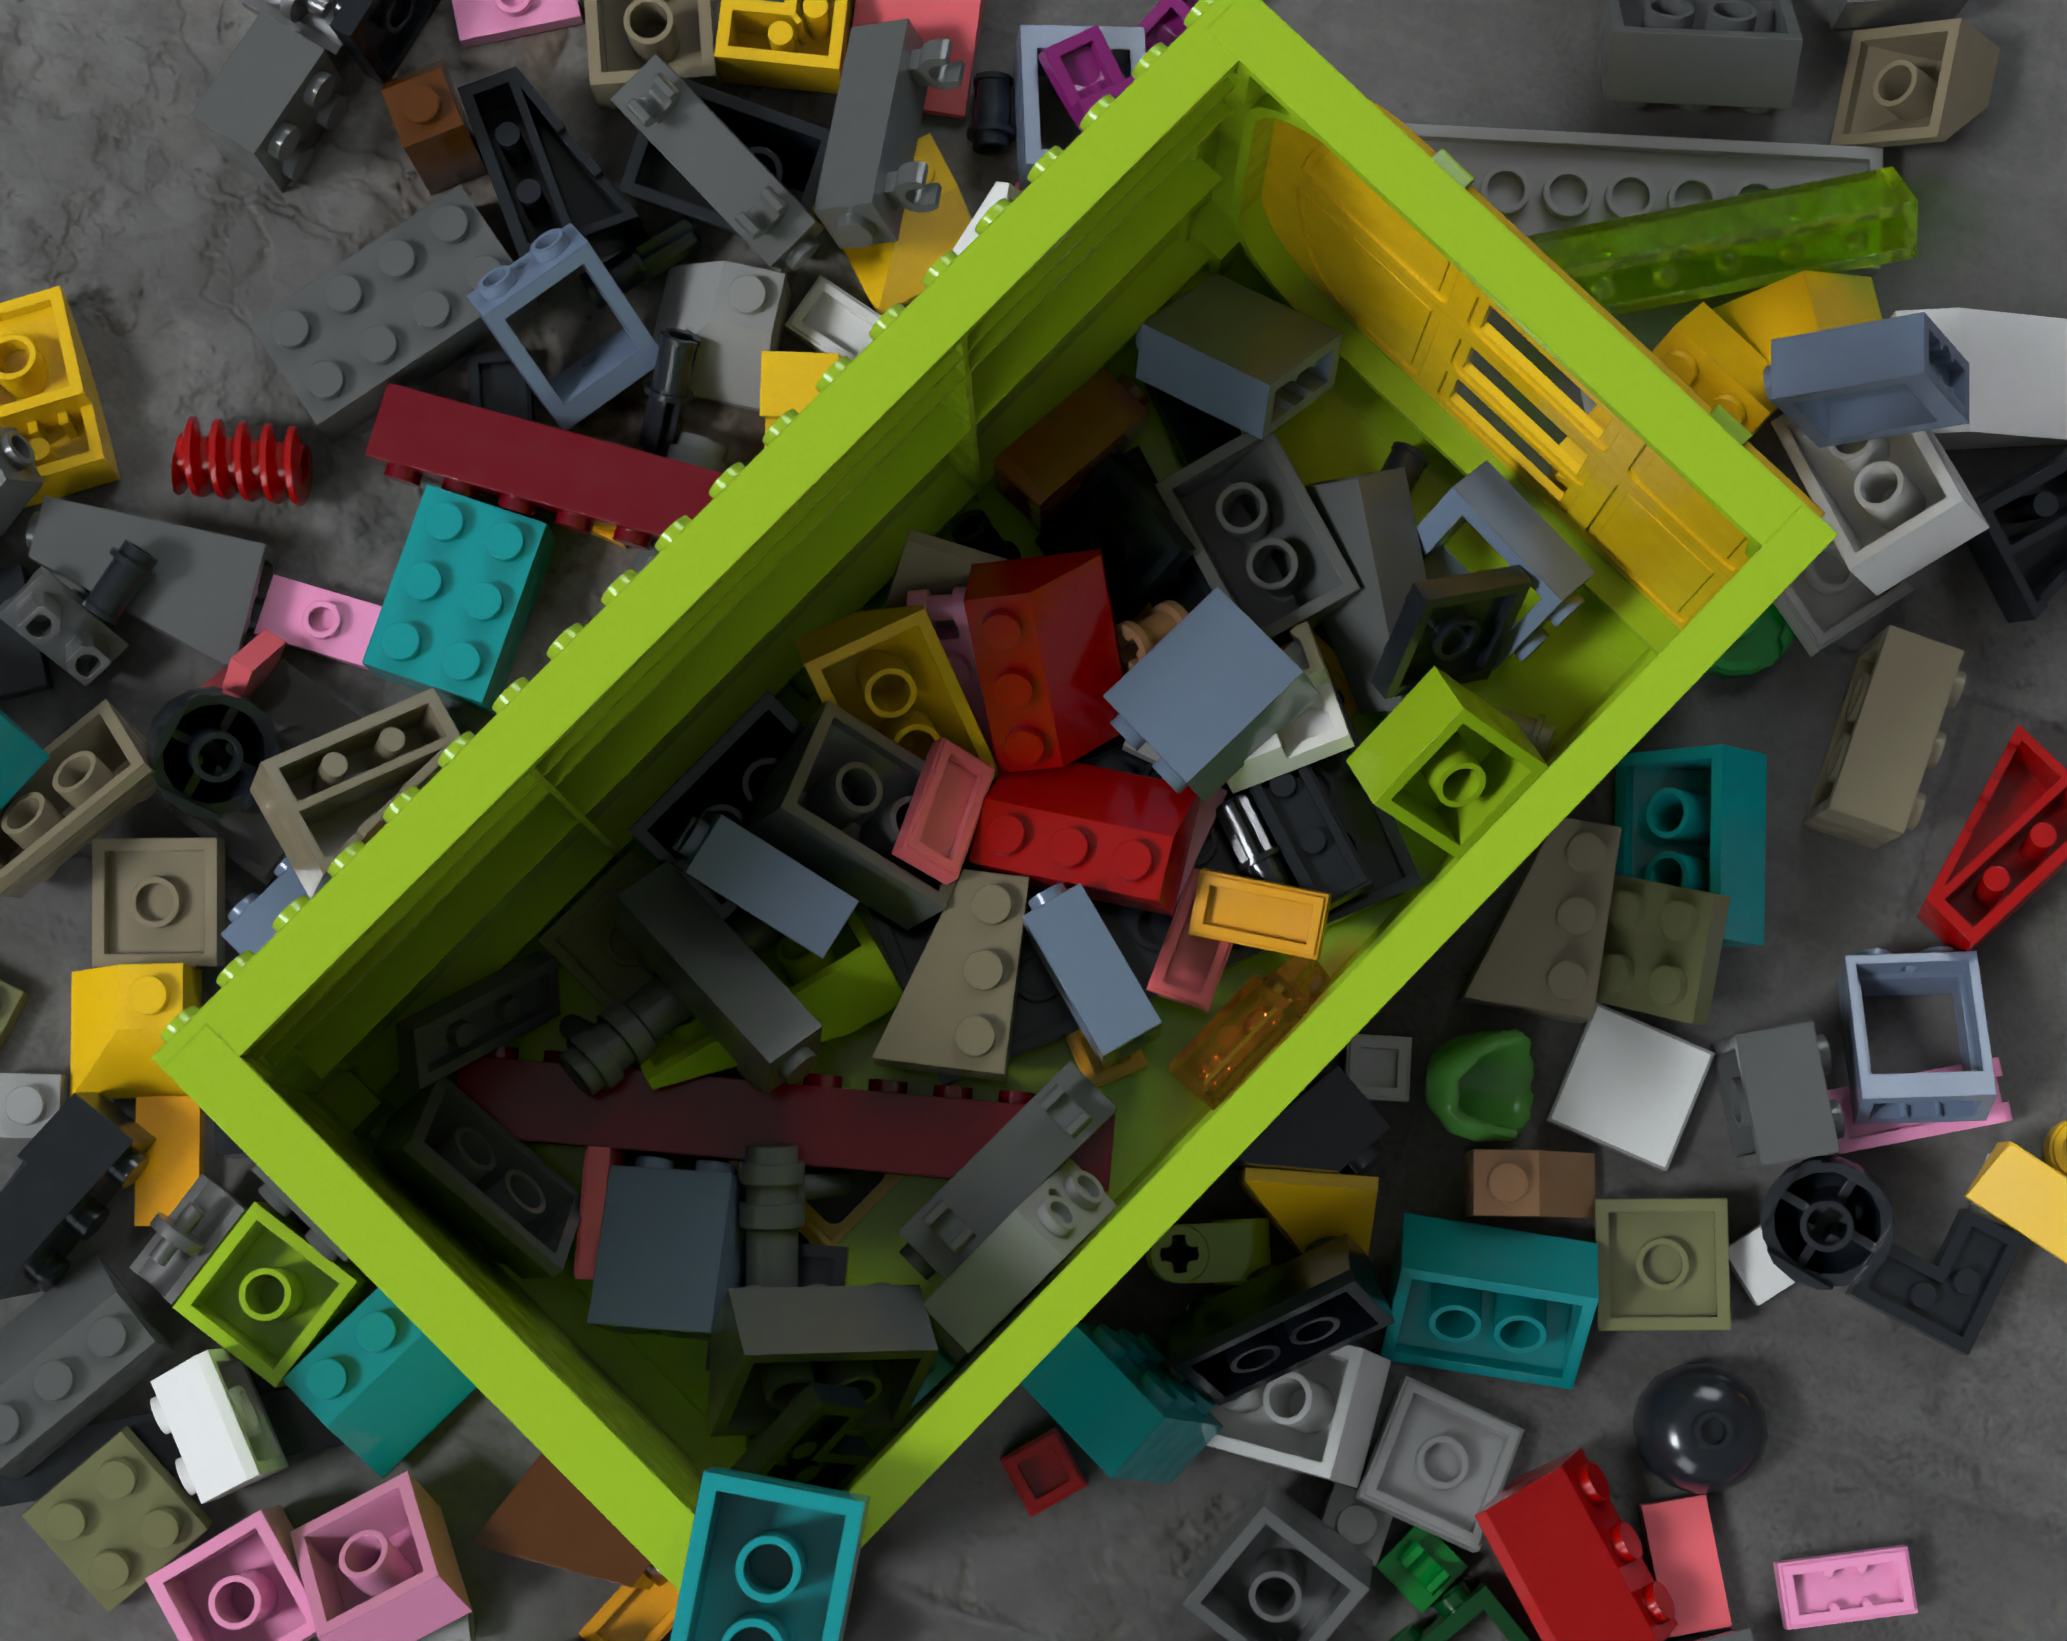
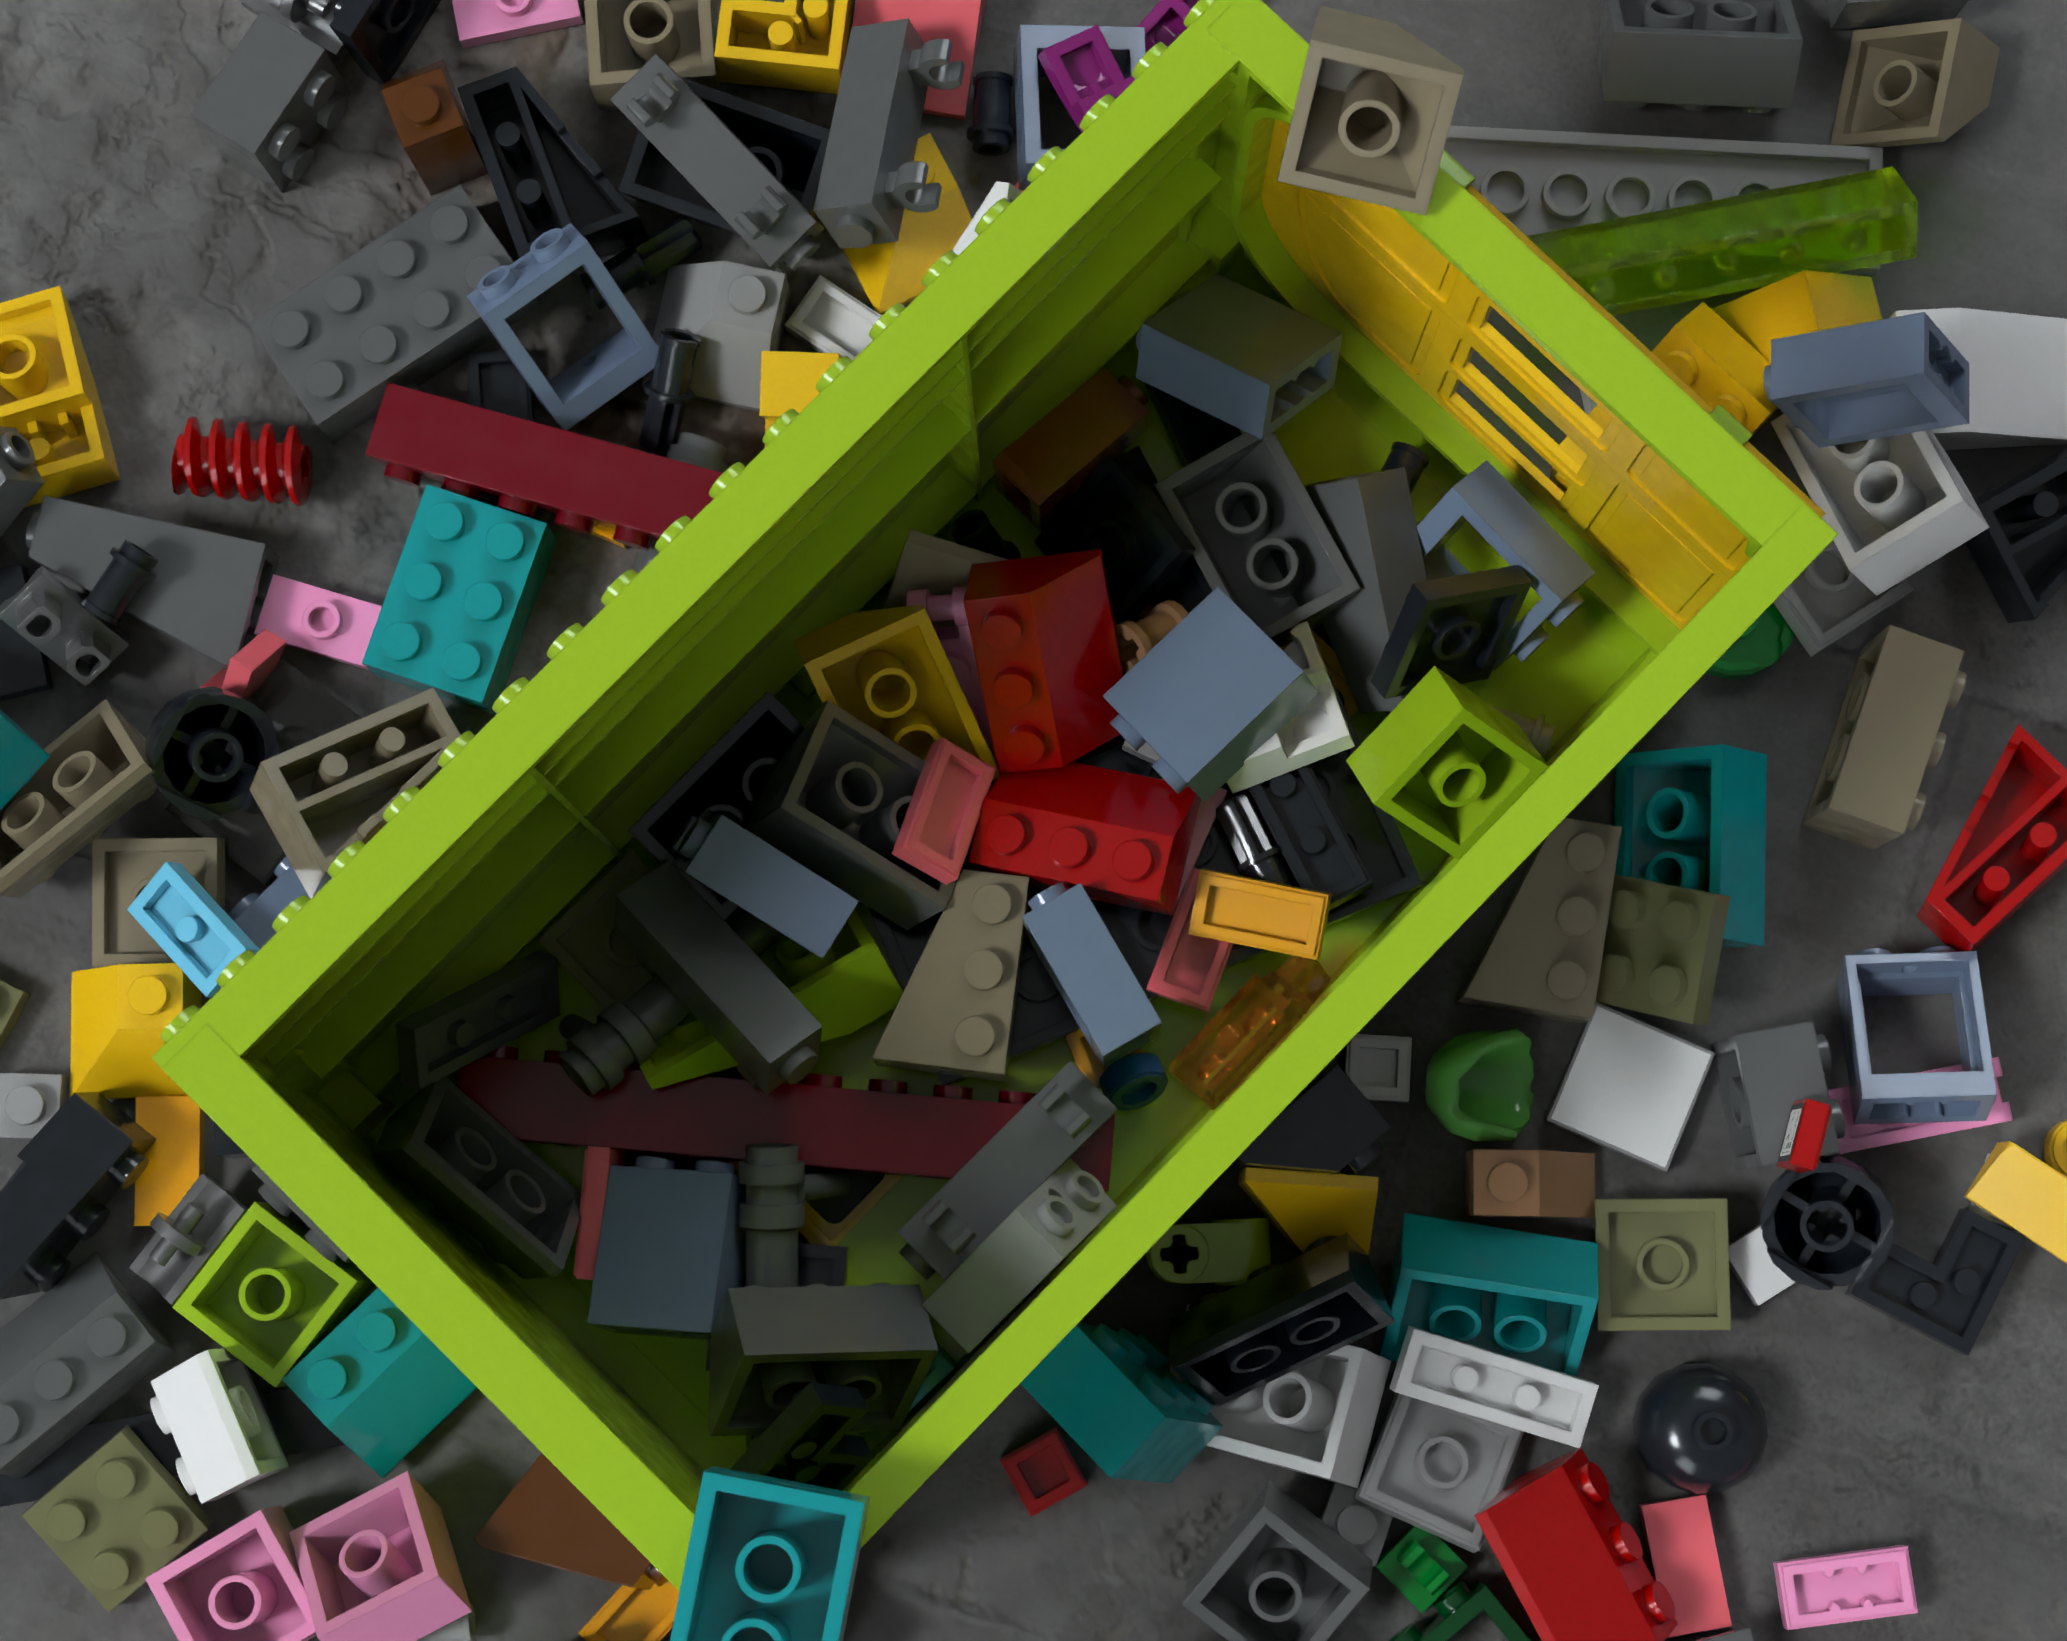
(189, 926): none -> medium azure plate
(1134, 1081): none -> tile
(1370, 113): none -> dark tan slope
(1494, 1386): none -> white plate
(1804, 1135): none -> red tile

